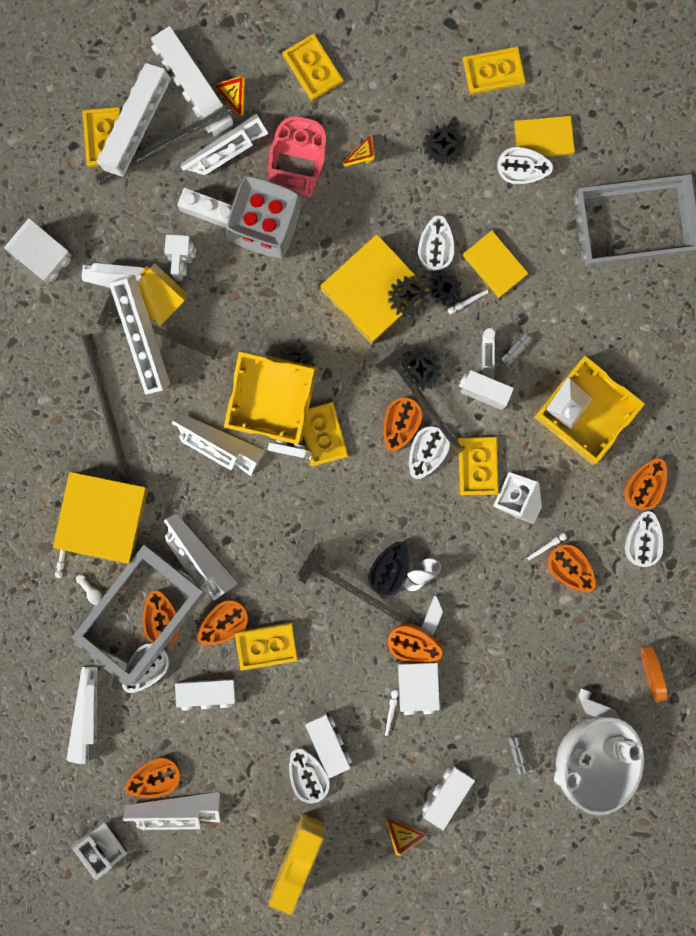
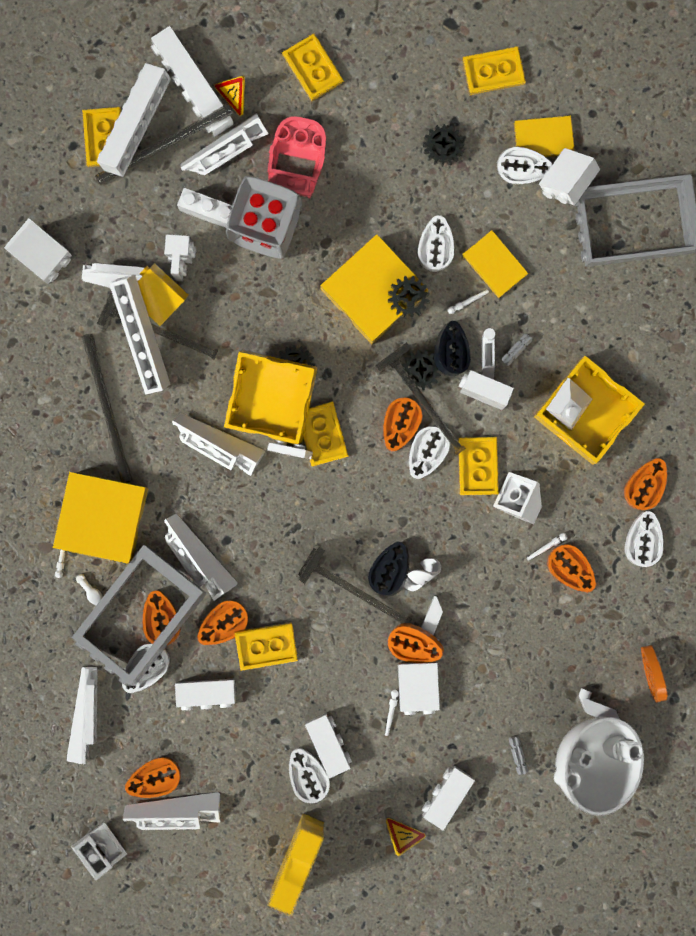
(362, 153): piece -> none
(443, 351): none -> black piece
(453, 292): black gear -> none
(569, 176): none -> white brick

